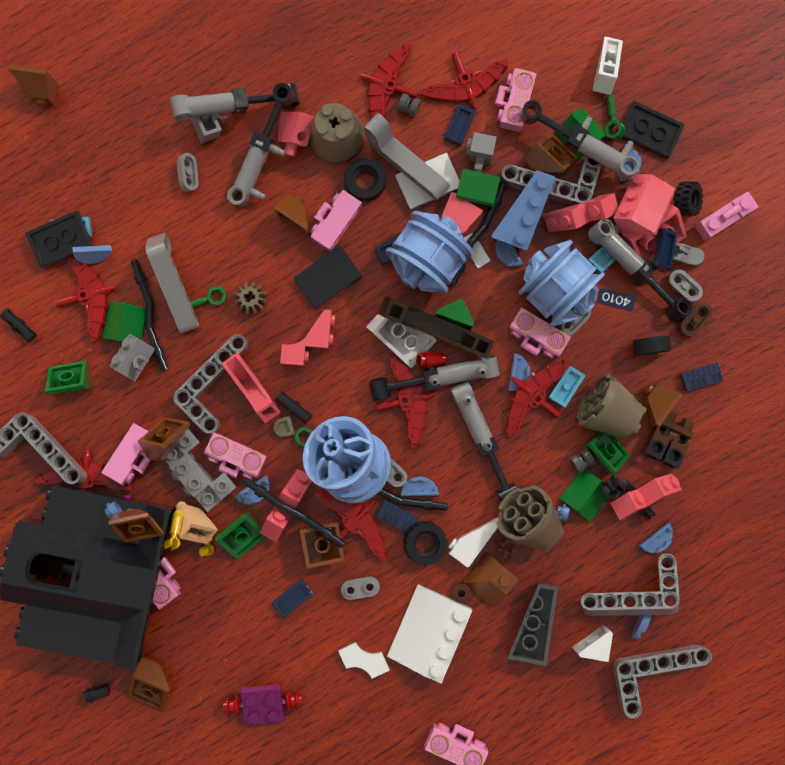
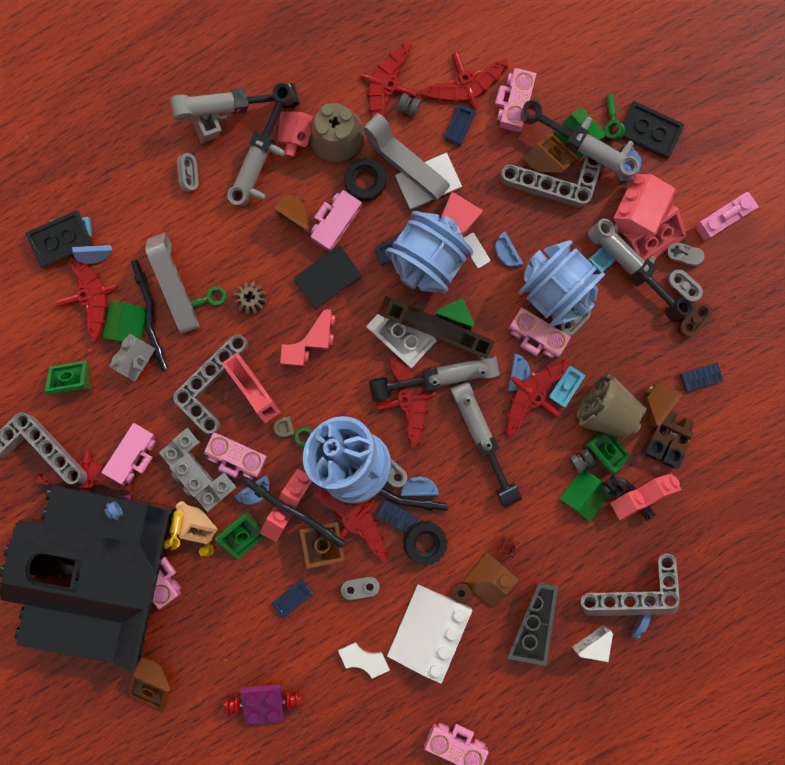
(18, 325): black pin -> none
(36, 83): dark orange slope -> none
(96, 693): black pin -> none
(134, 525): dark orange slope -> none
(163, 438): dark orange slope -> none
(293, 407): black pin -> none
(430, 359): red cone -> none
(471, 543): white slope -> none
(477, 187): green slope -> none
(480, 150): light grey brick -> none
(482, 228): black bar -> none
(524, 214): medium blue wedge -> none
(530, 518): dark tan cone -> none
(563, 513): medium blue plate -> none
(580, 214): coral arch -> none
(608, 66): white slope -> none
(616, 299): dark blue sticker -> none
(651, 345): black tyre -> none
(652, 667): light grey beam -> none
(658, 540): medium blue tile -> none
(665, 249): dark blue tile -> none
(688, 198): black tyre -> none

